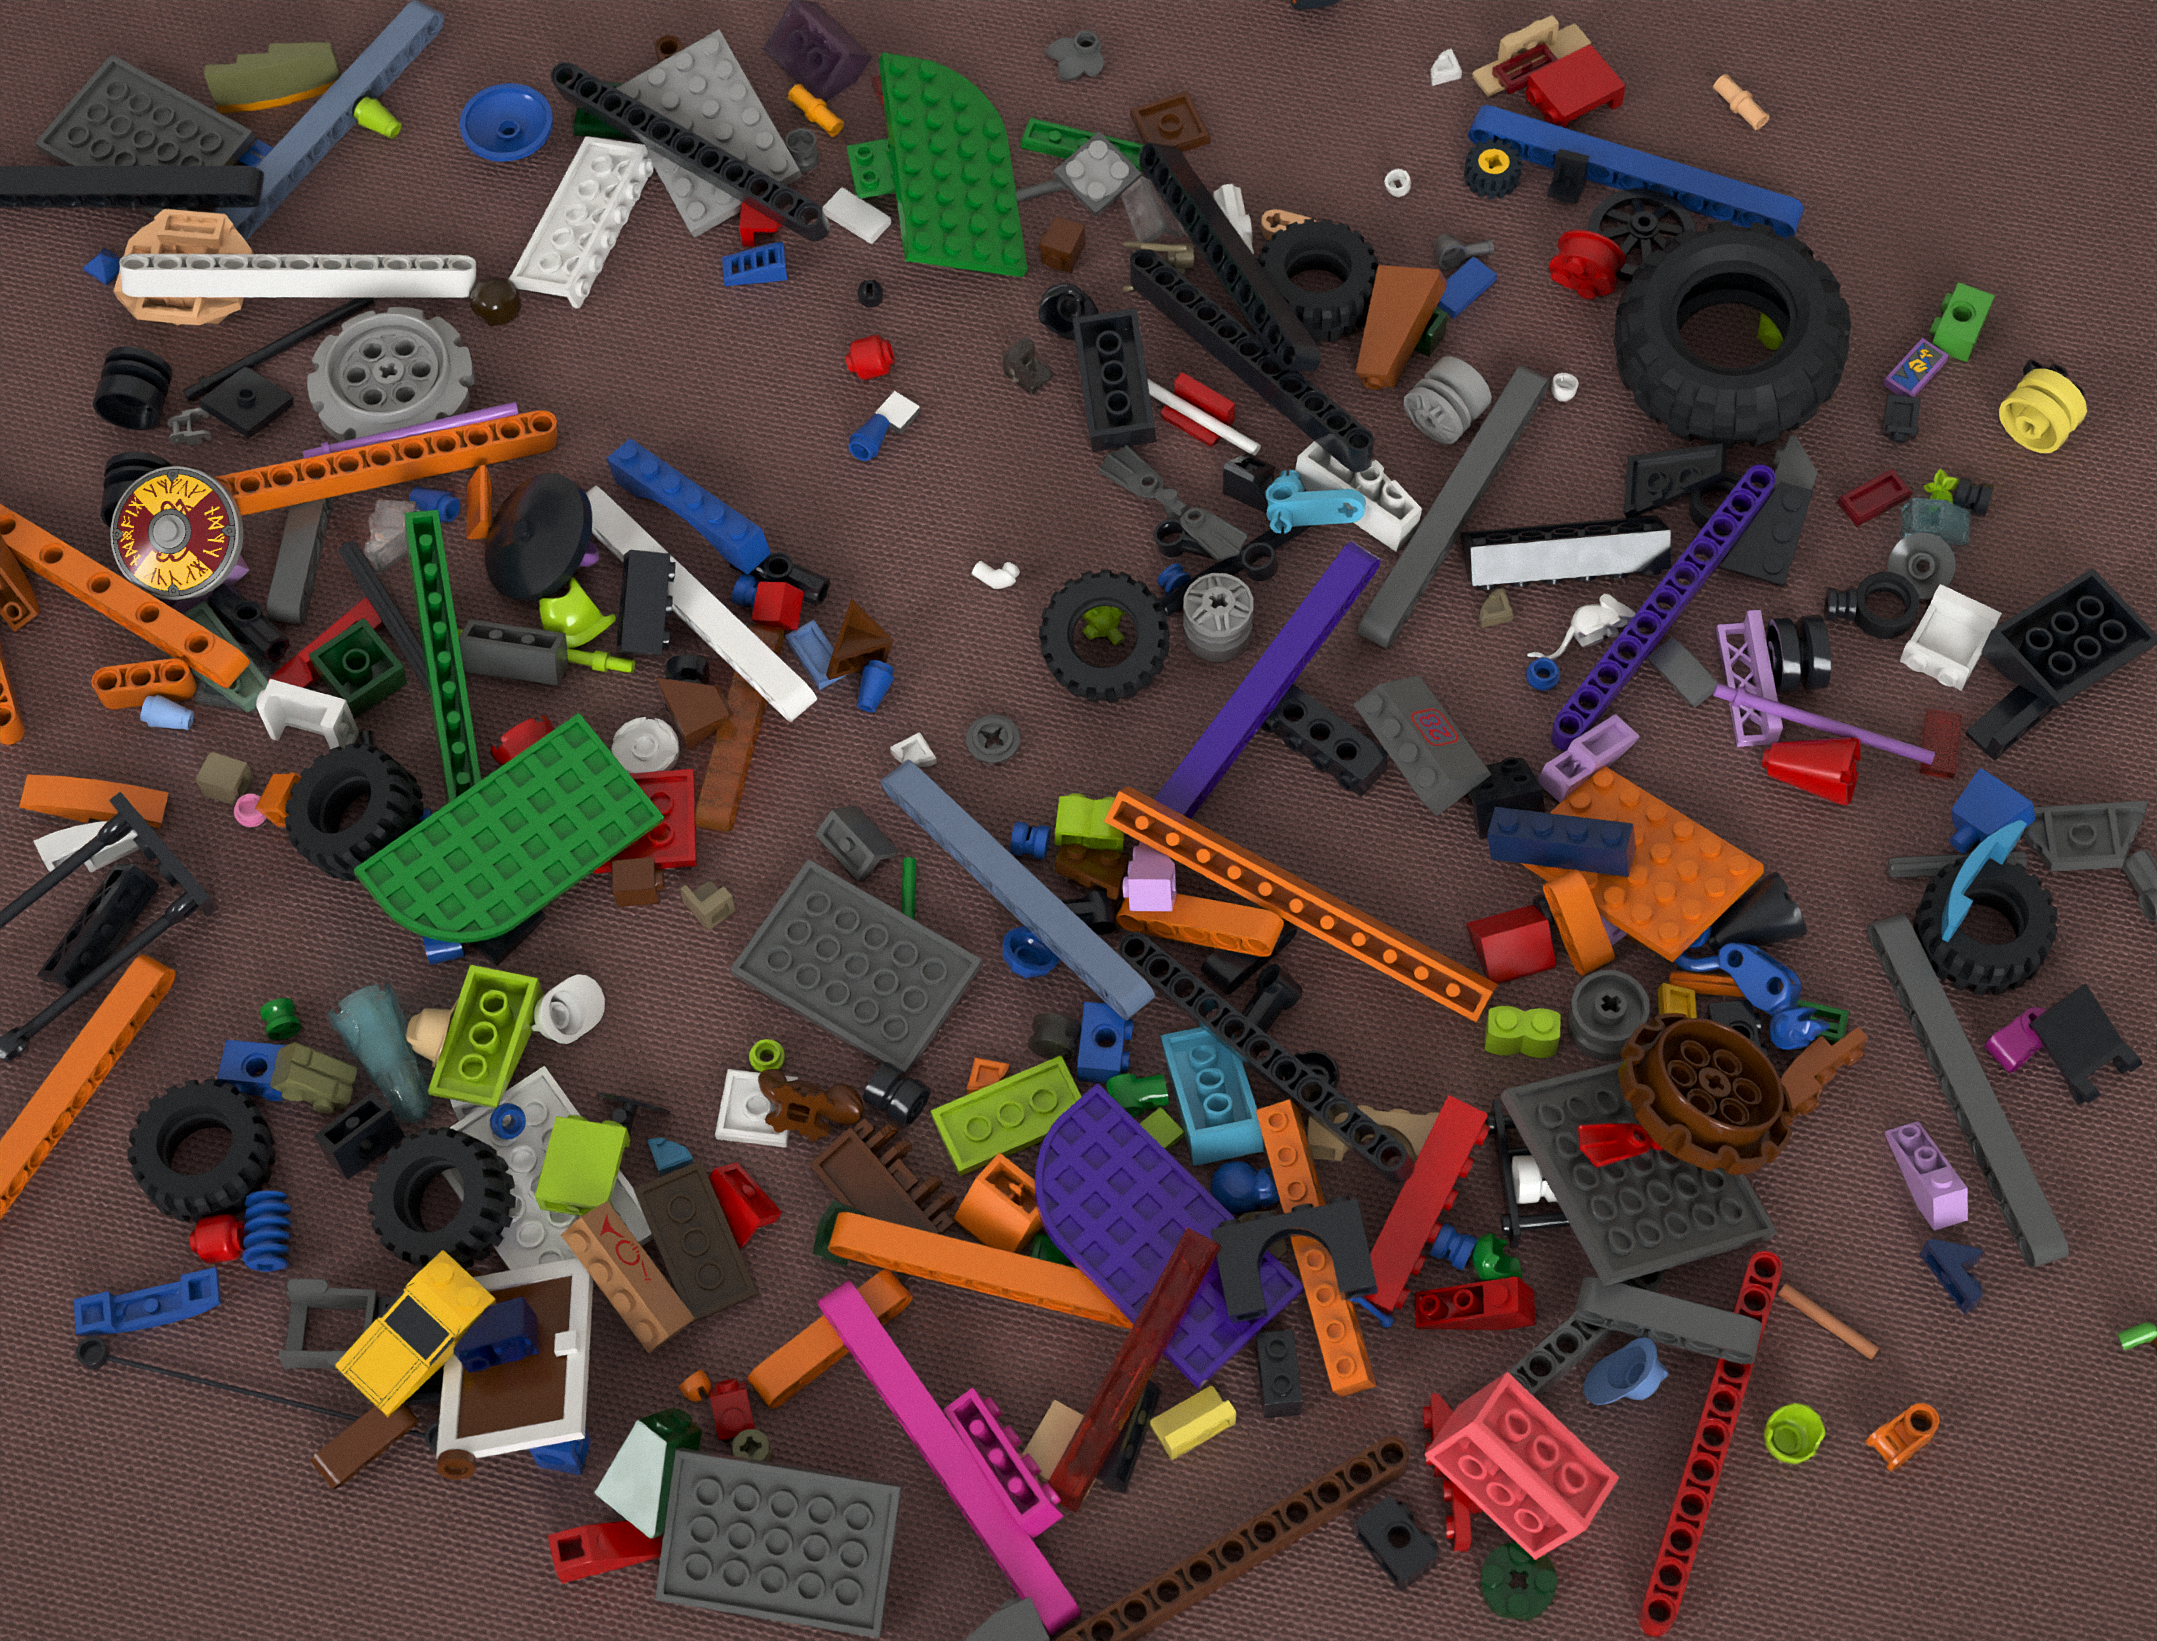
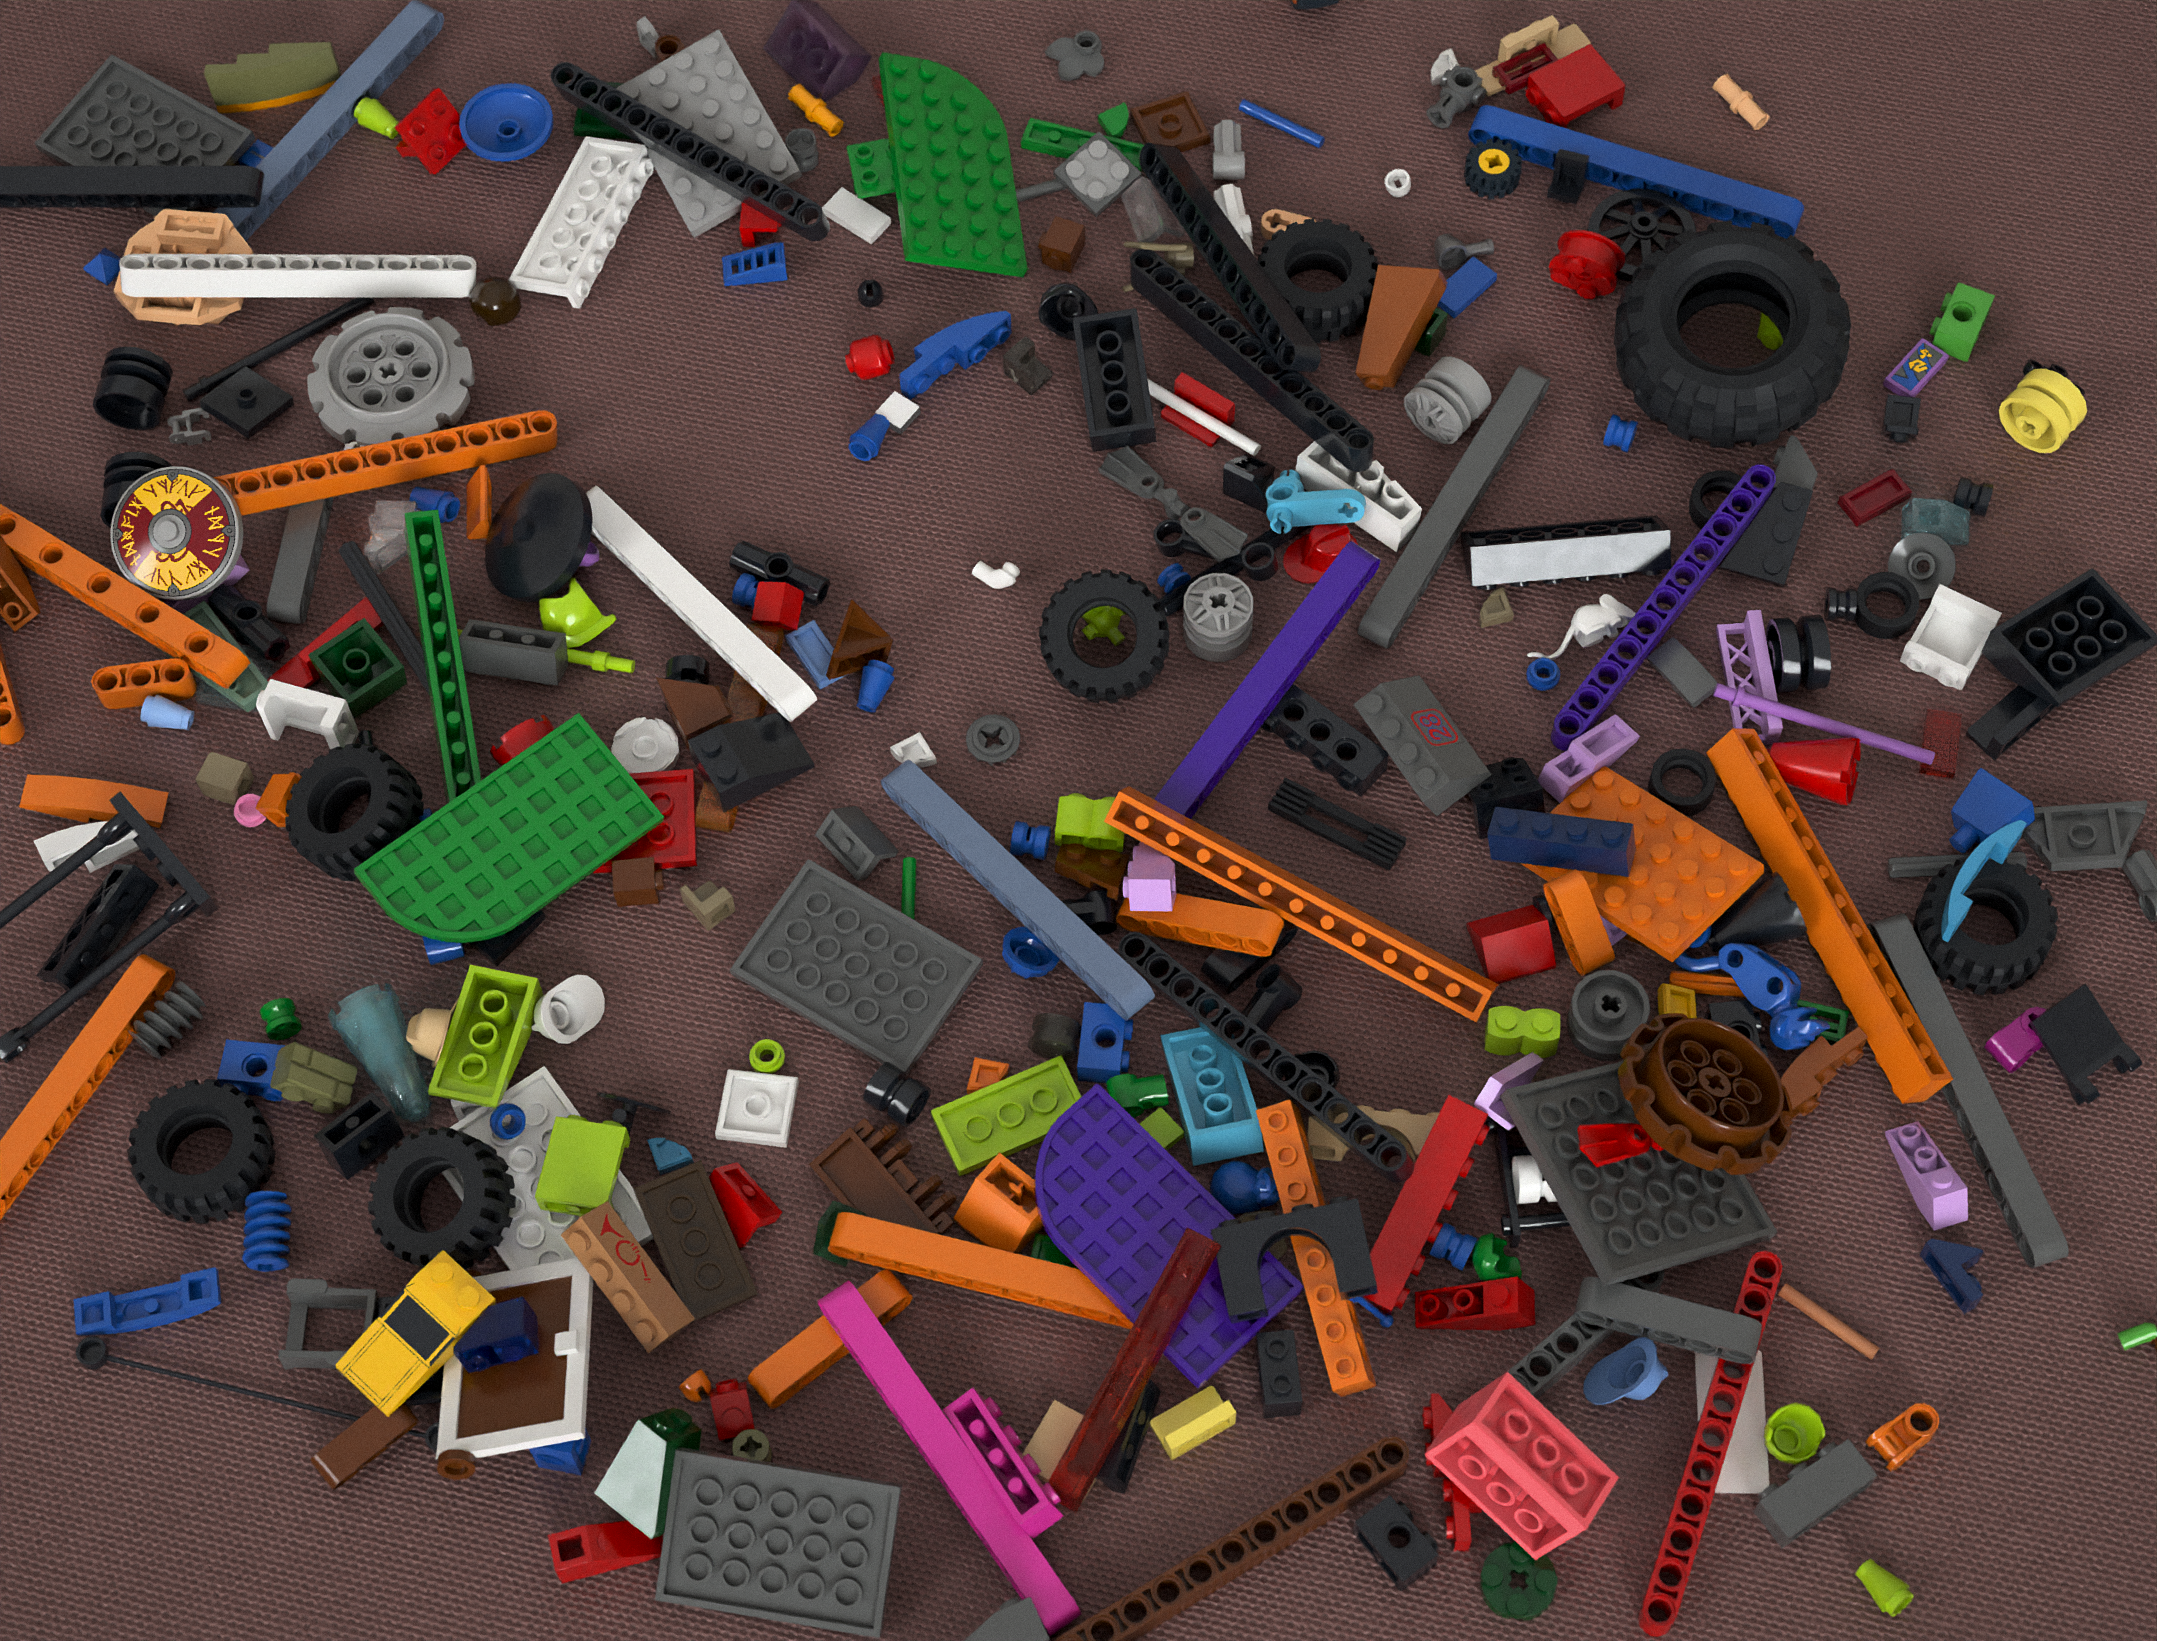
(168, 1019): none -> dark grey piece
(218, 1238): red head -> none
(431, 132): none -> red bracket
(432, 426): medium lavender bar -> none
(644, 603): black slope -> none
(647, 35): none -> light grey tile
(726, 529): blue arch -> none
(748, 758): none -> black slope
(802, 1103): reddish brown animal -> none
(959, 343): none -> blue slope
(1114, 120): none -> green tile
(1228, 155): none -> light grey piece
(1281, 123): none -> blue bar
(1314, 553): none -> red piece
(1381, 844): none -> black container
(1459, 94): none -> dark grey connector
(1514, 1075): none -> lavender panel
(1564, 386): white hinge -> none
(1620, 433): none -> blue wheel
(1670, 474): black wing -> none
(1691, 761): none -> black tyre
(1747, 1456): none -> white sticker
(1814, 1492): none -> dark grey brick
(1830, 917): none -> orange brick
(1885, 1588): none -> lime cone
(1942, 486): lime plant -> none

